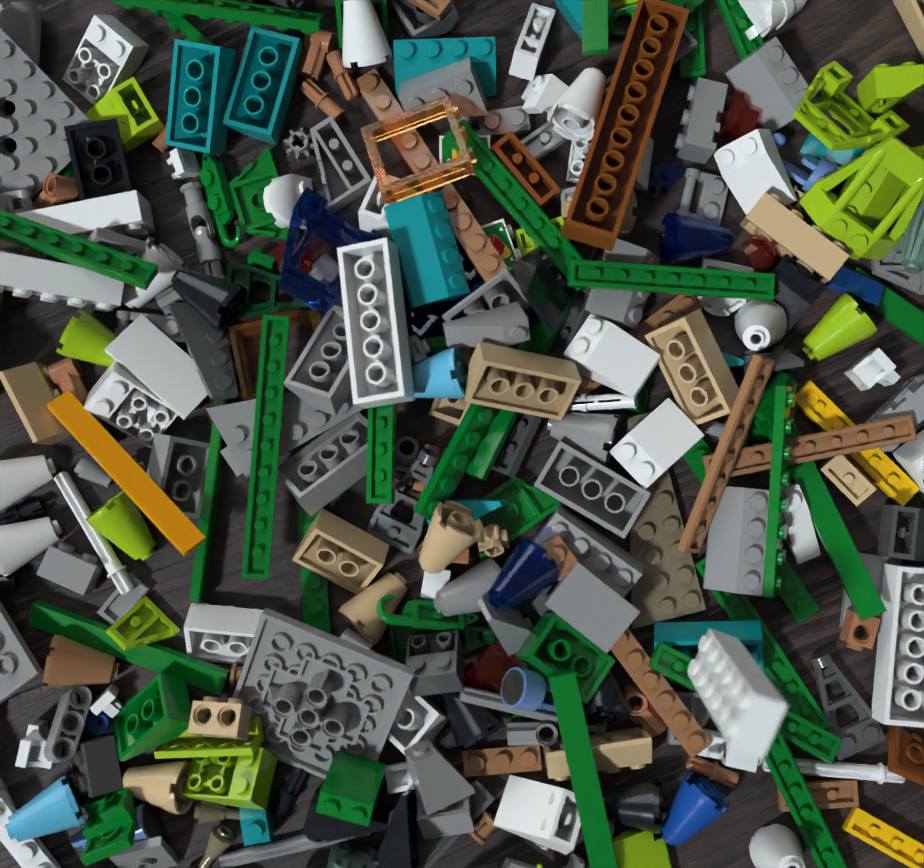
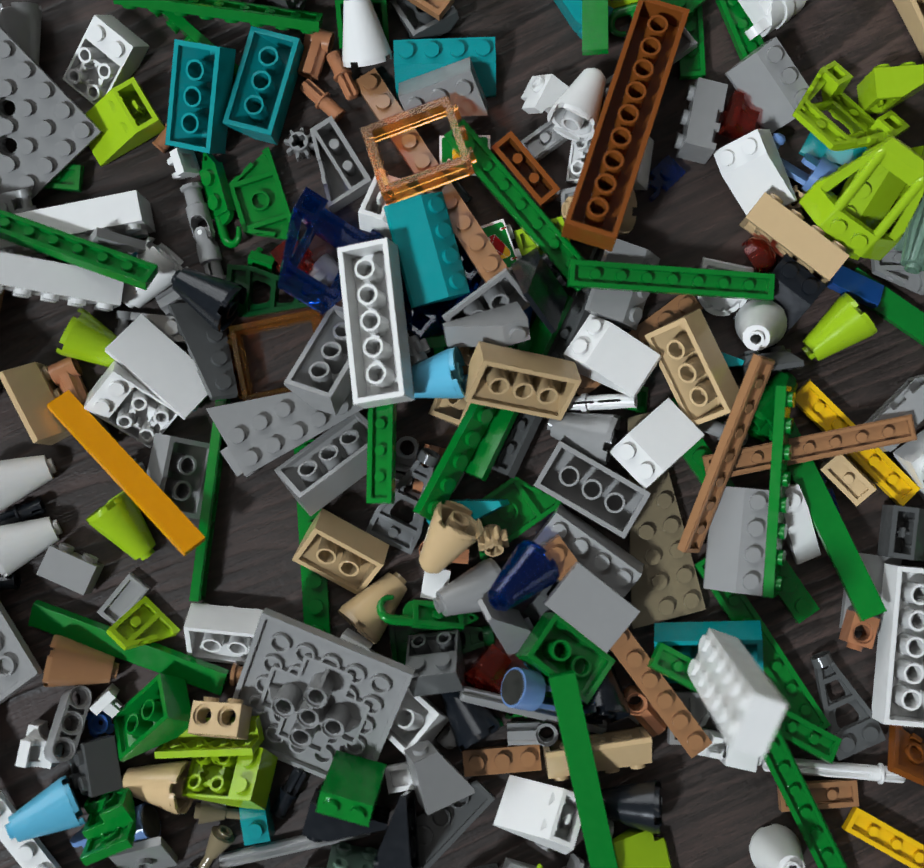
(56, 191): nougat piece -> none
(92, 471): light grey cone -> none
(99, 159): black slope -> none
(99, 542): white axle -> none
(265, 447): green plate -> none
(282, 196): white slope -> none
(447, 821): light grey panel -> none
(484, 827): medium nougat bush -> none
(501, 121): light grey plate -> none
(531, 42): white slope -> none
(691, 238): clear blue cone -> none
(693, 809): blue cone -> none
(711, 196): light grey plate -> none
(712, 771): nougat axle -> none
(871, 369): white brick -> none

